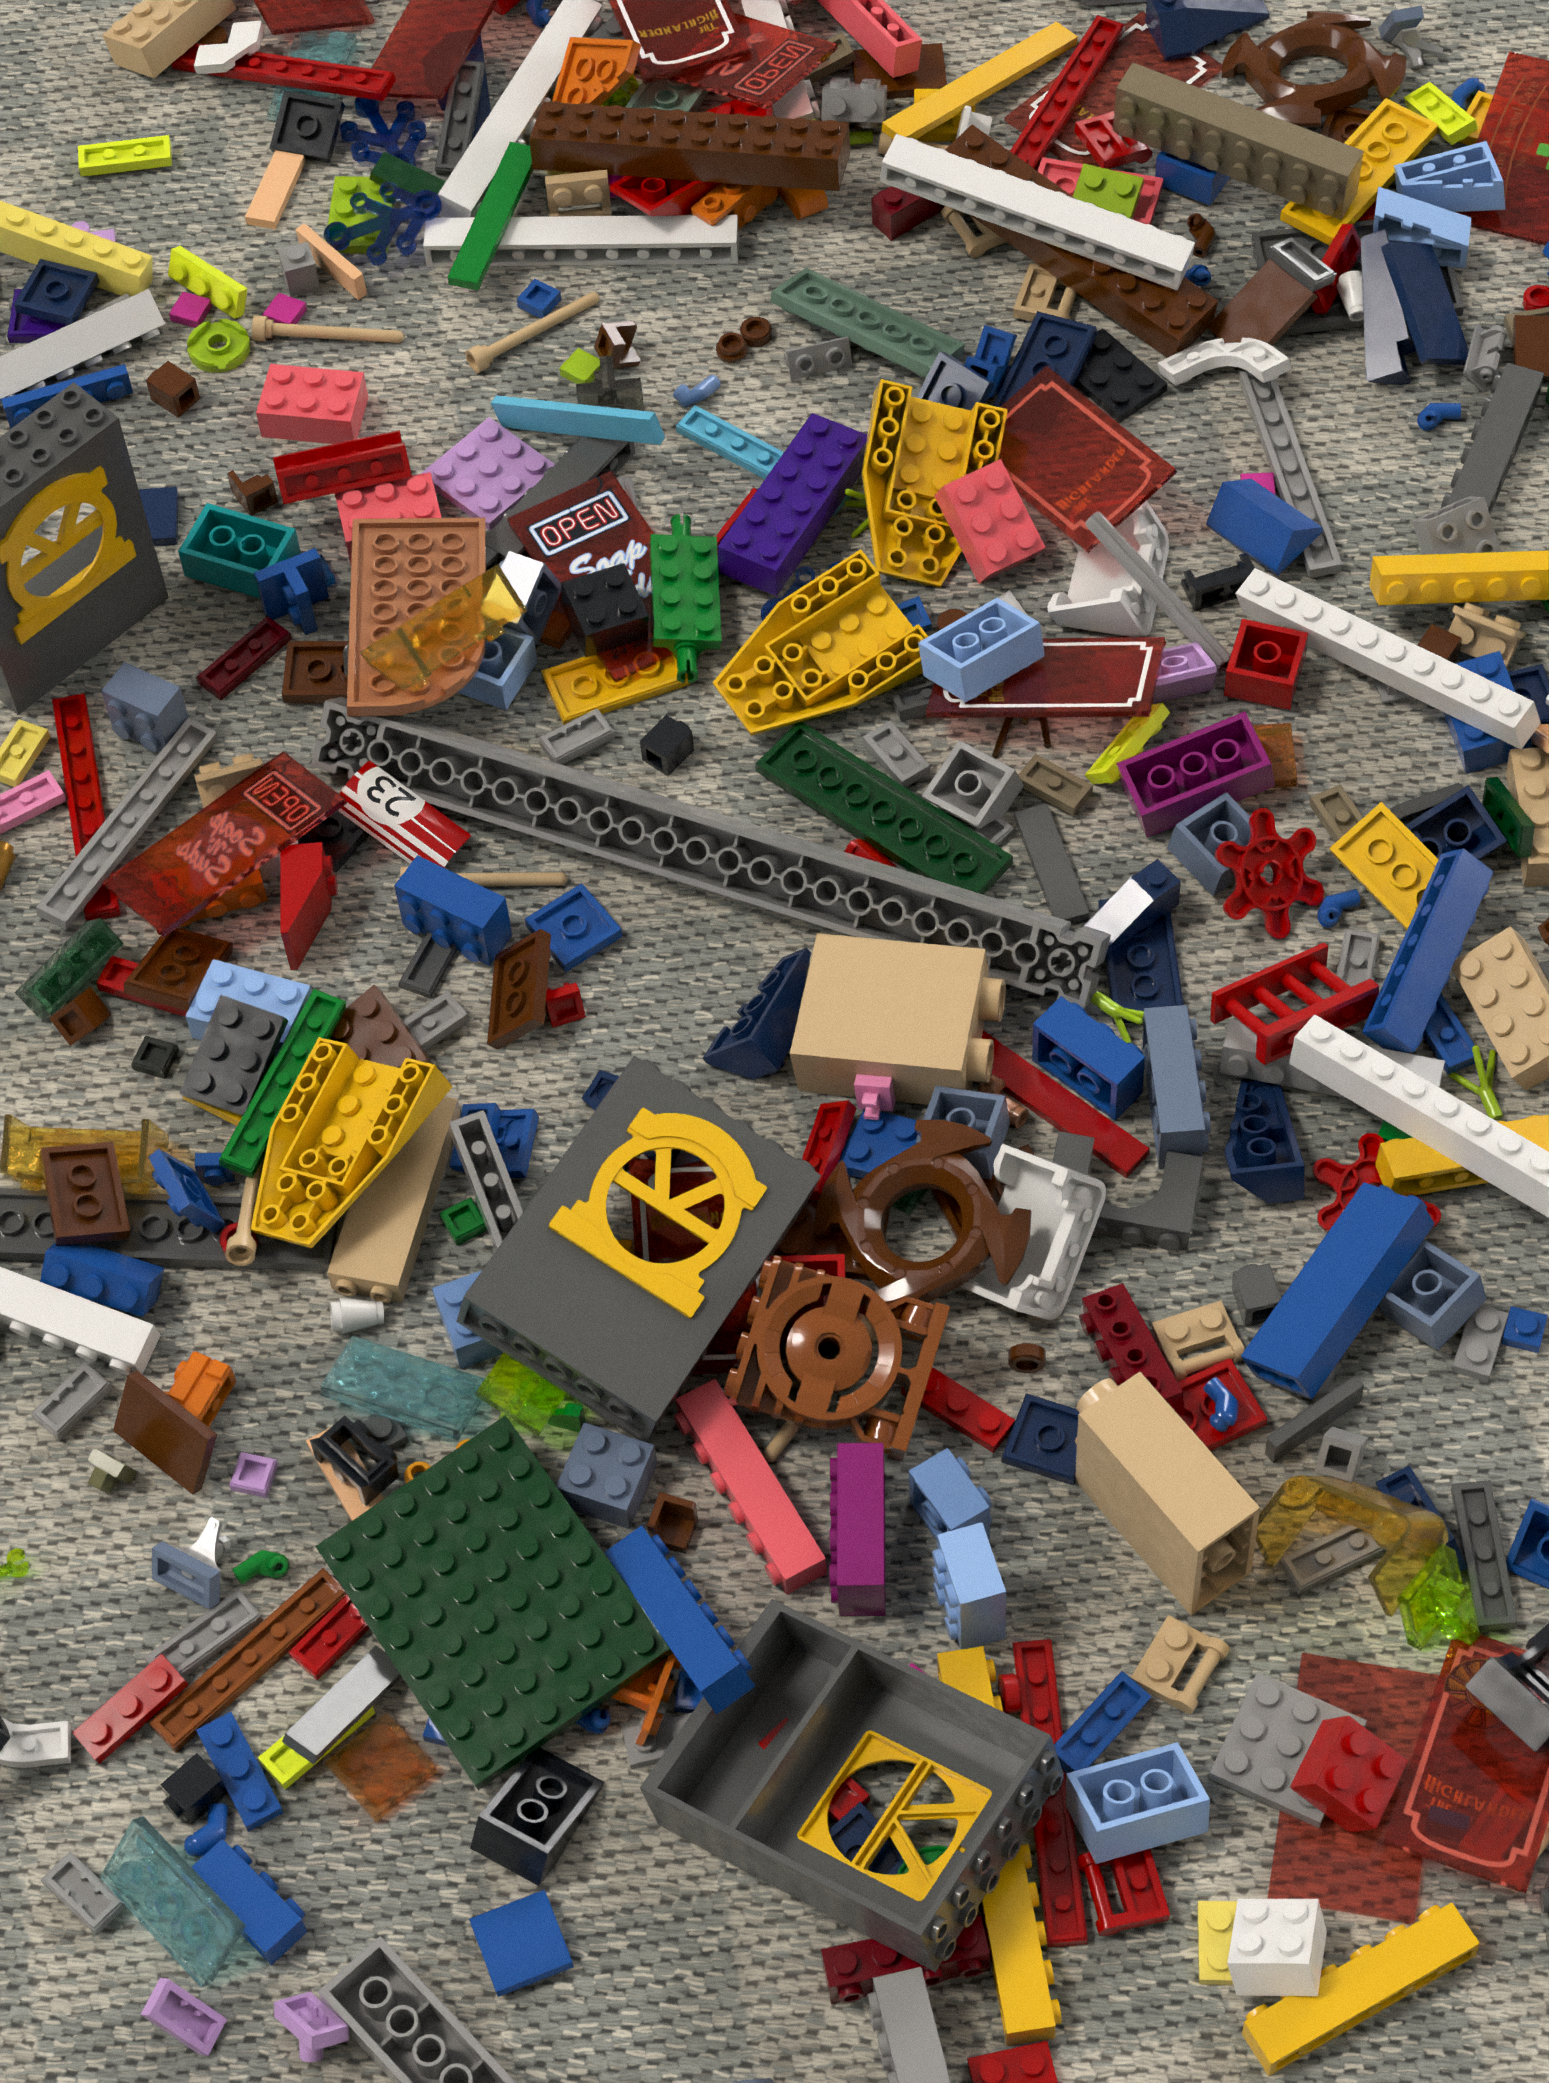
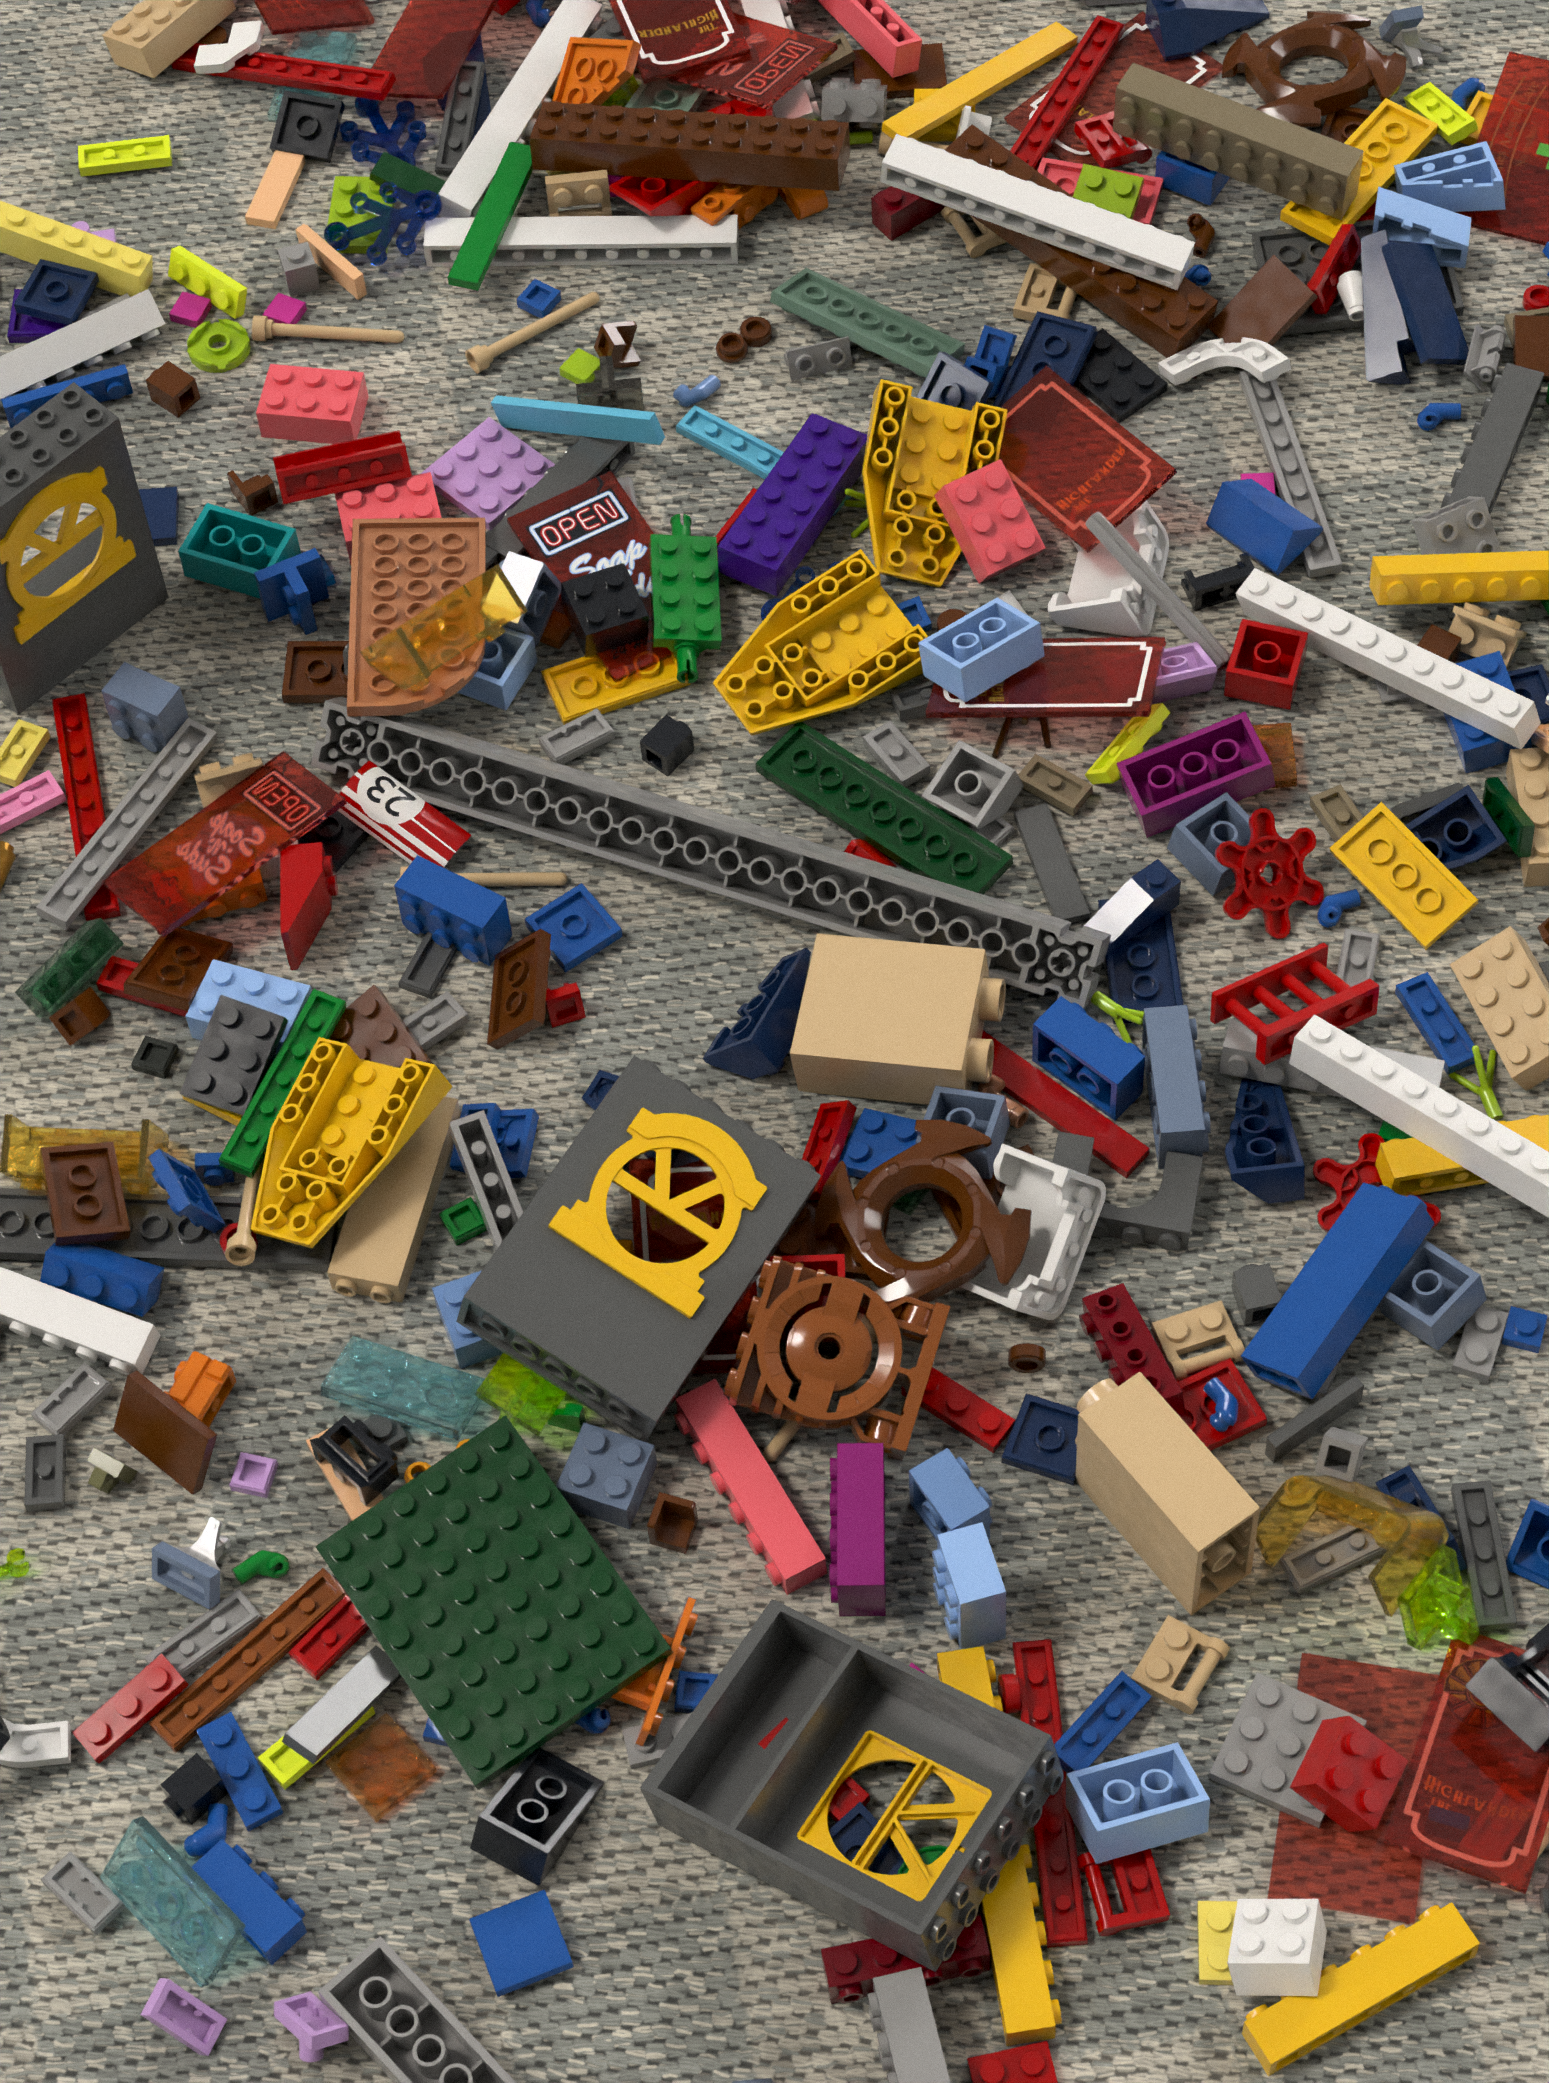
(45, 1472): none -> dark grey plate
(243, 658): dark red tile -> none
(354, 1314): white cone -> none
(680, 1620): blue brick -> none
(874, 1095): bright pink tile -> none
(1301, 264): dark grey tile -> none
(1428, 952): blue brick -> none

